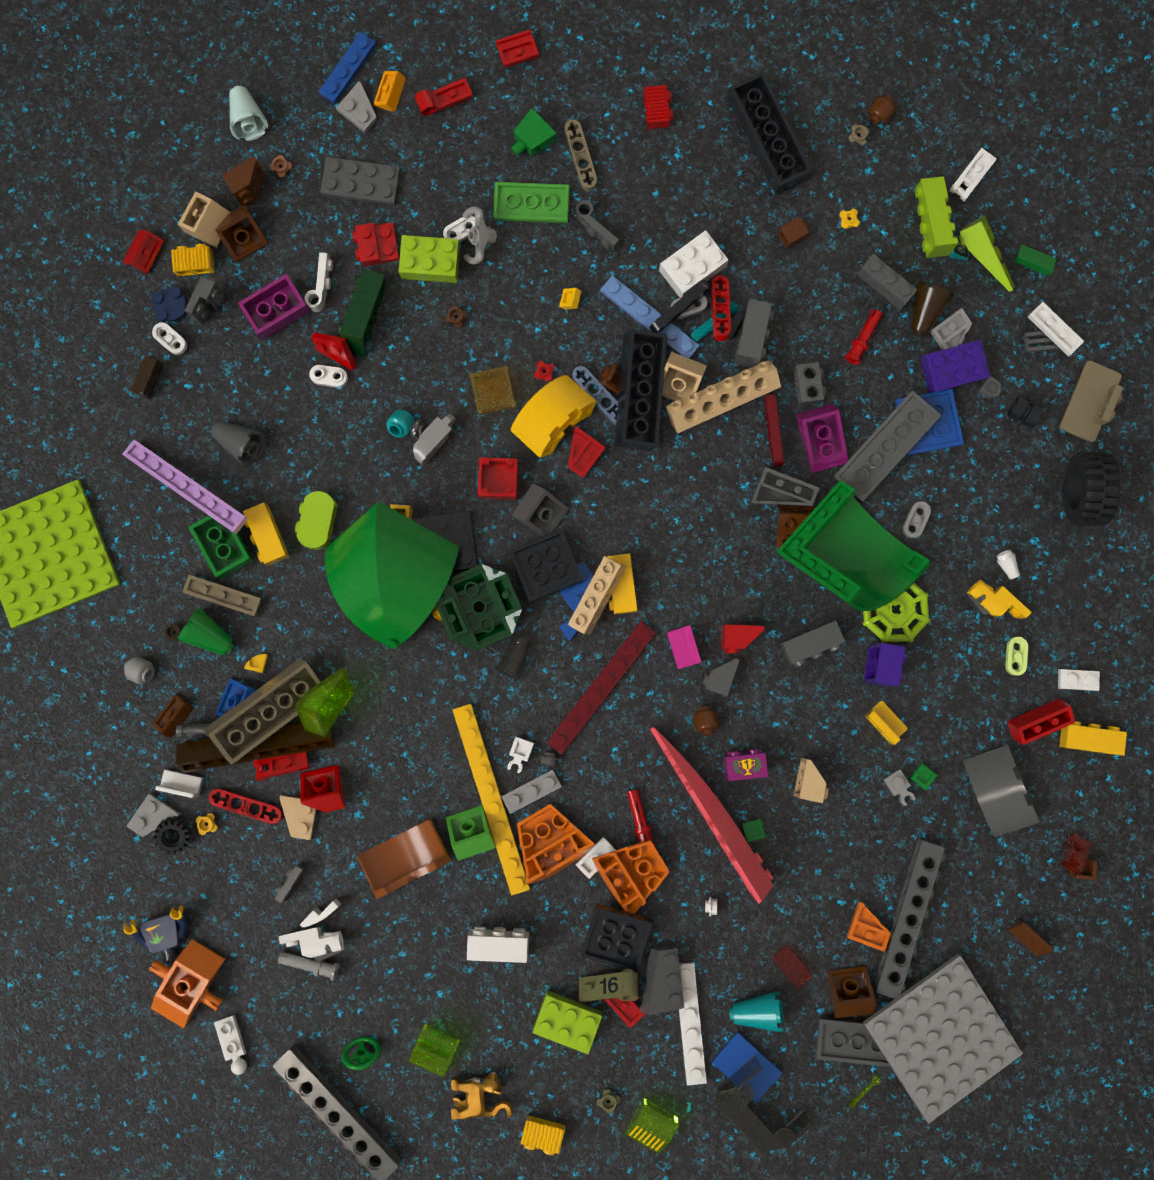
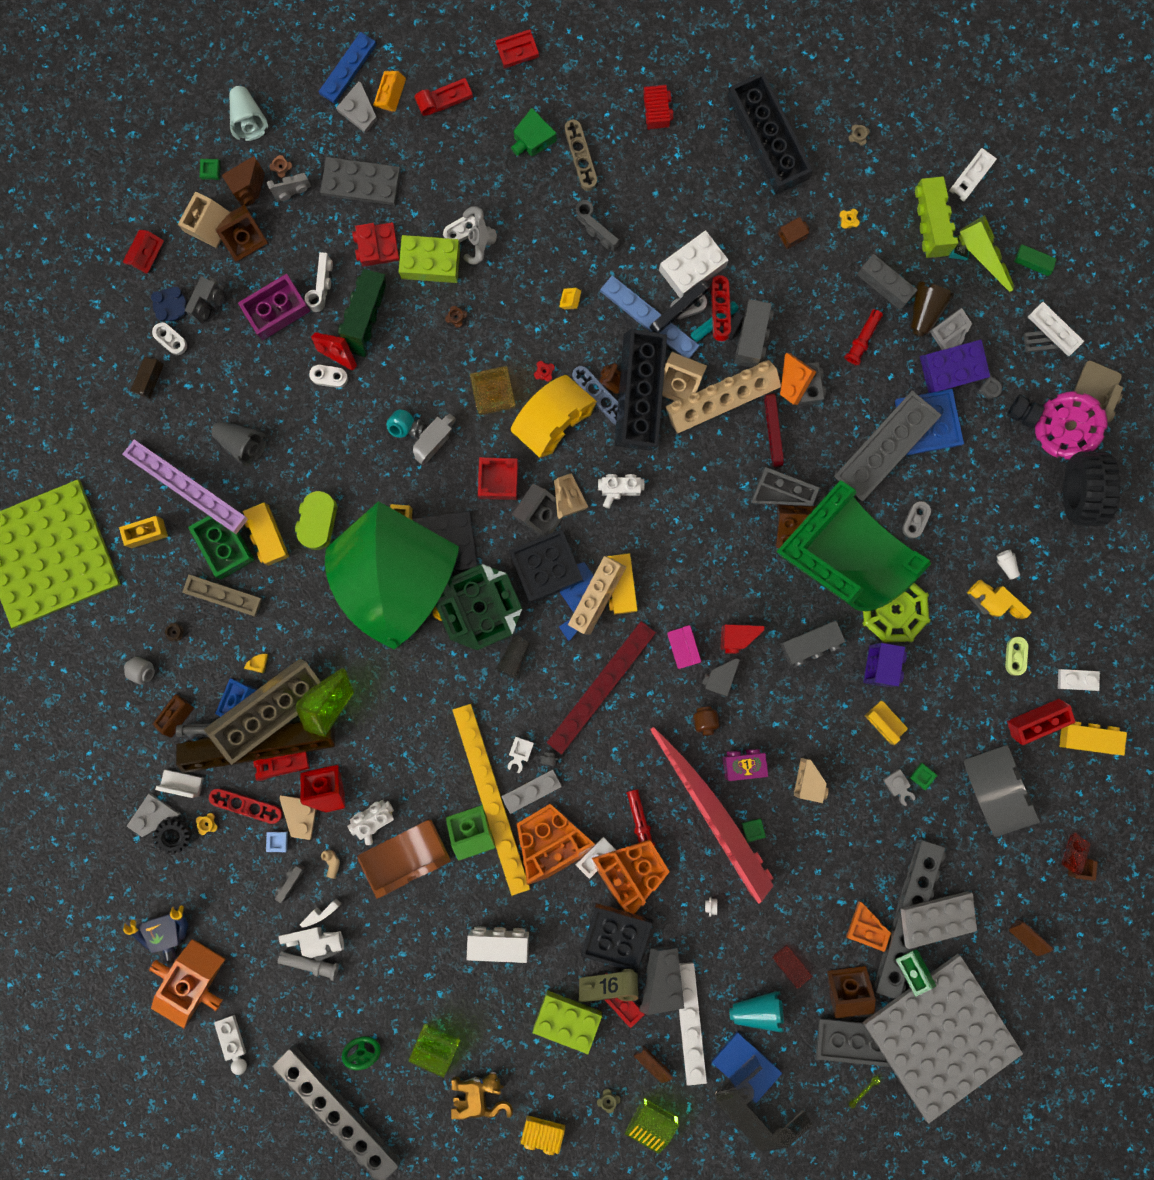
(143, 532): none -> yellow brick
(192, 260): yellow brick -> none
(206, 634): green cone -> none
(210, 169): none -> green tile
(276, 841): none -> light blue plate
(289, 187): none -> light grey wing
(333, 862): none -> tan arm
(370, 820): none -> white brick
(531, 202): bright green tile -> none
(568, 496): none -> tan wing
(583, 452): red wing -> none
(615, 487): none -> white brick
(653, 1065): none -> reddish brown slope
(795, 378): none -> orange wing
(823, 437): magenta slope -> none
(882, 109): reddish brown head -> none
(916, 972): none -> green slope
(938, 919): none -> light grey plate
(1067, 414): none -> dark pink plate

